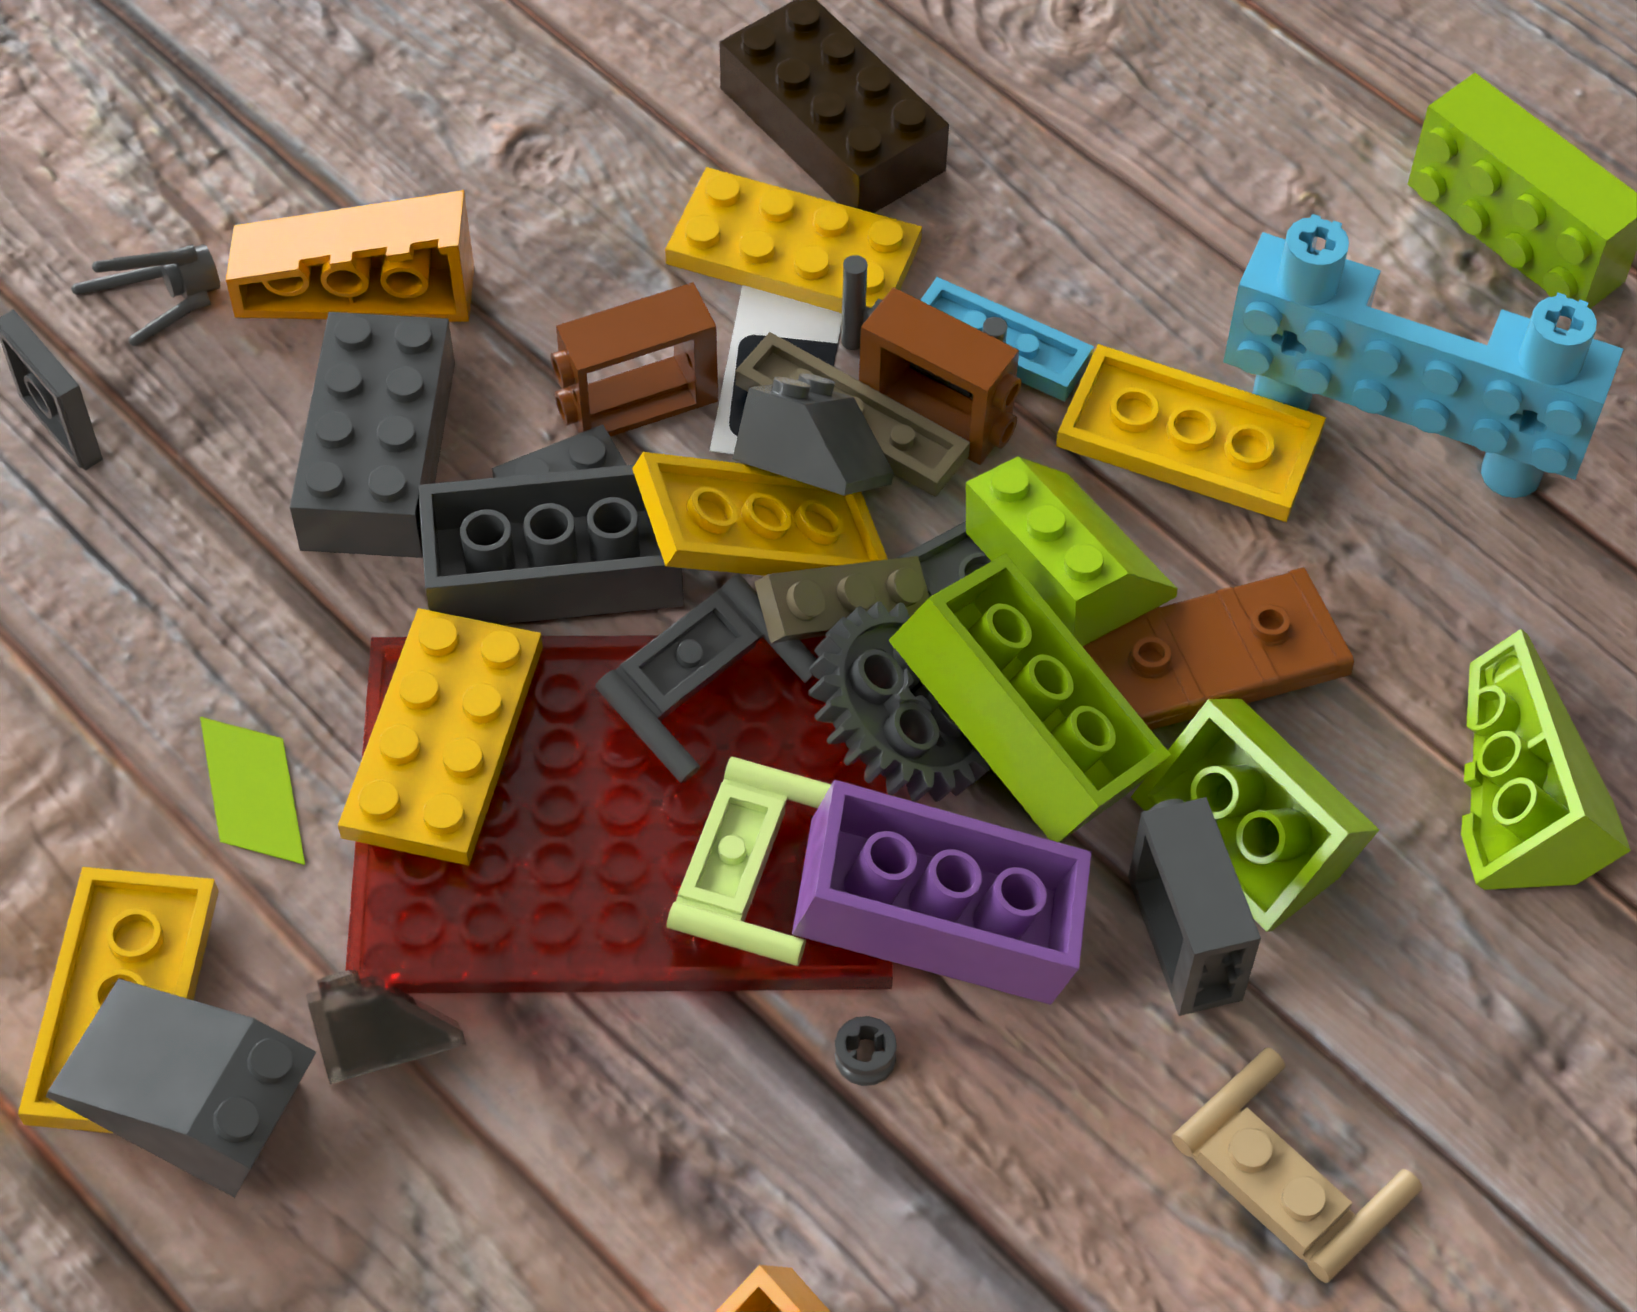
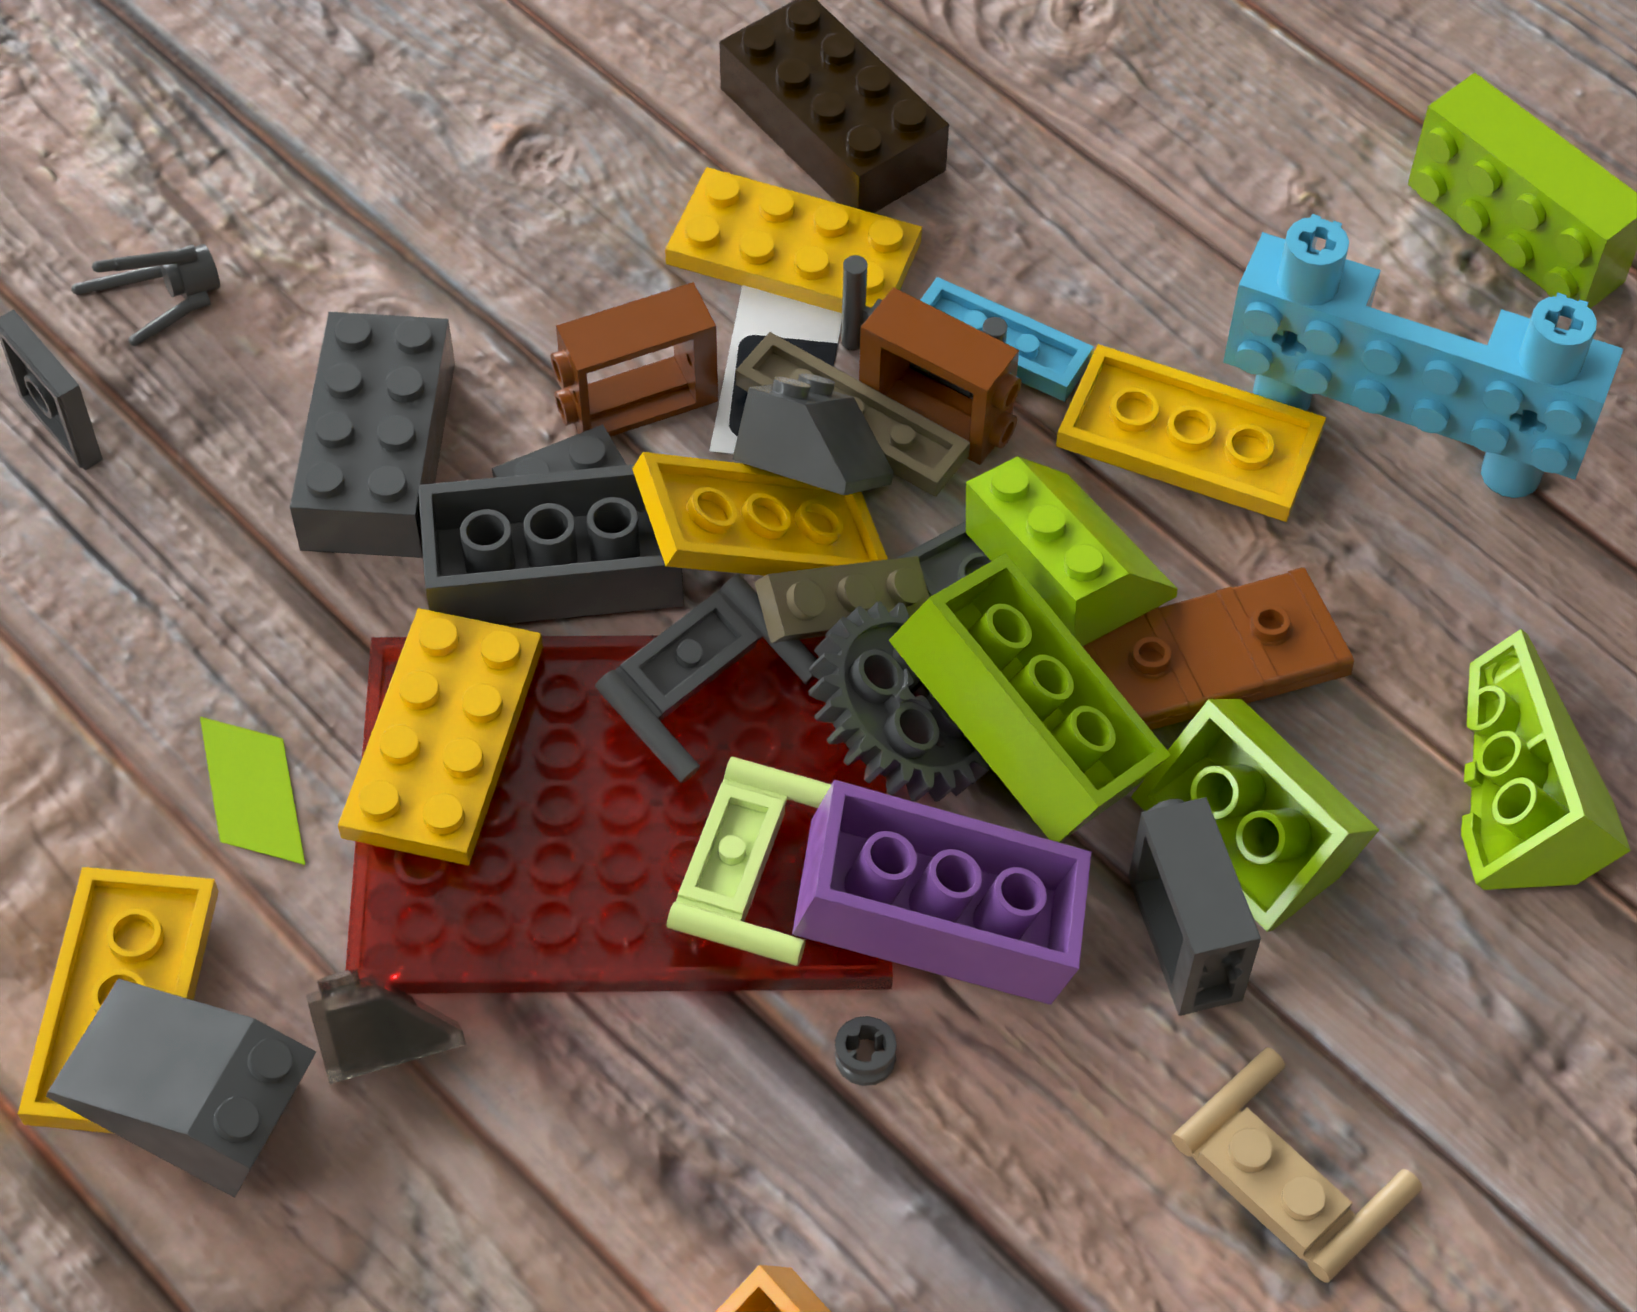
(359, 259): light orange wedge -> none

